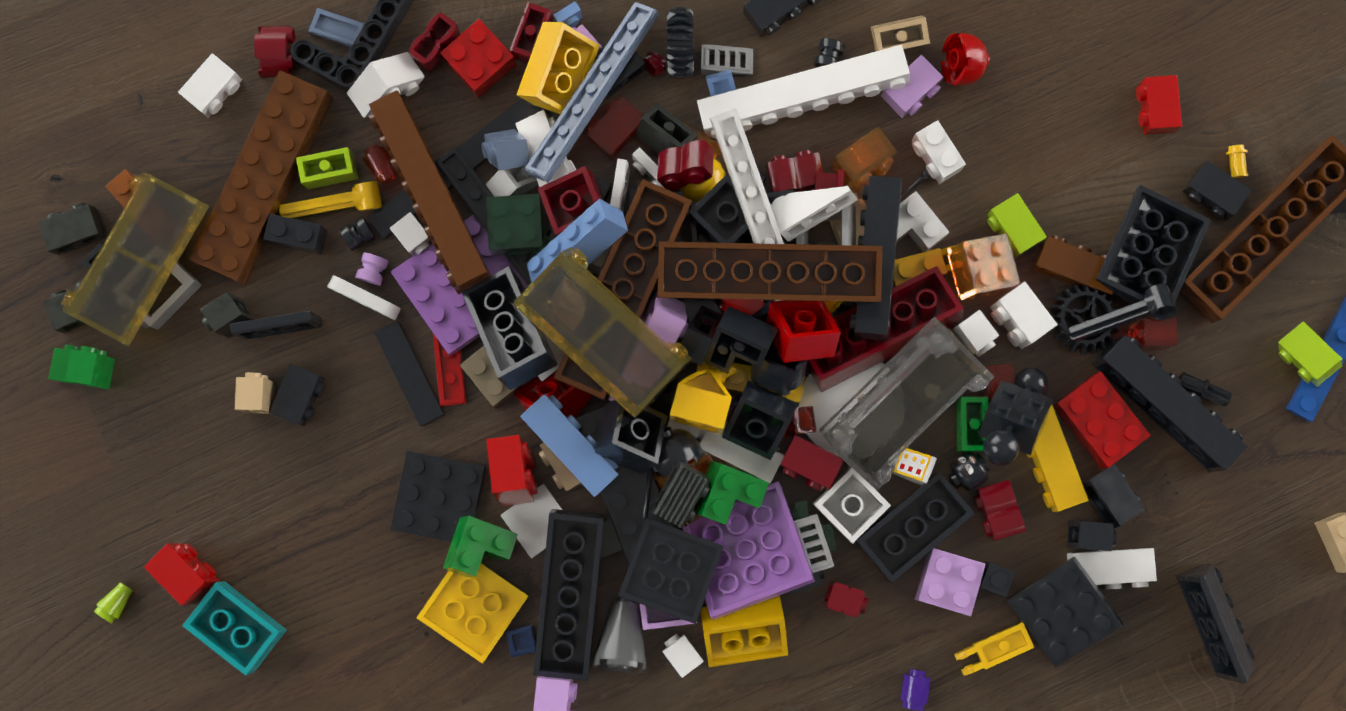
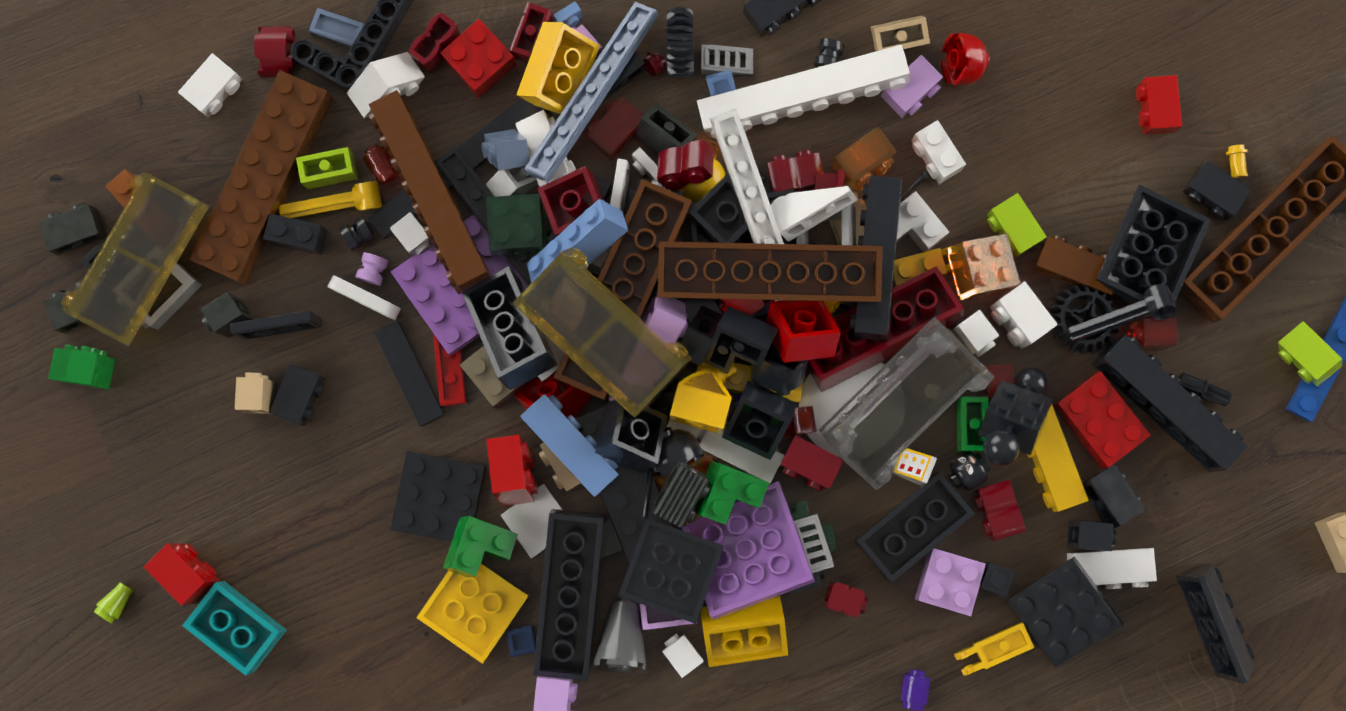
(851, 505): white brick -> none

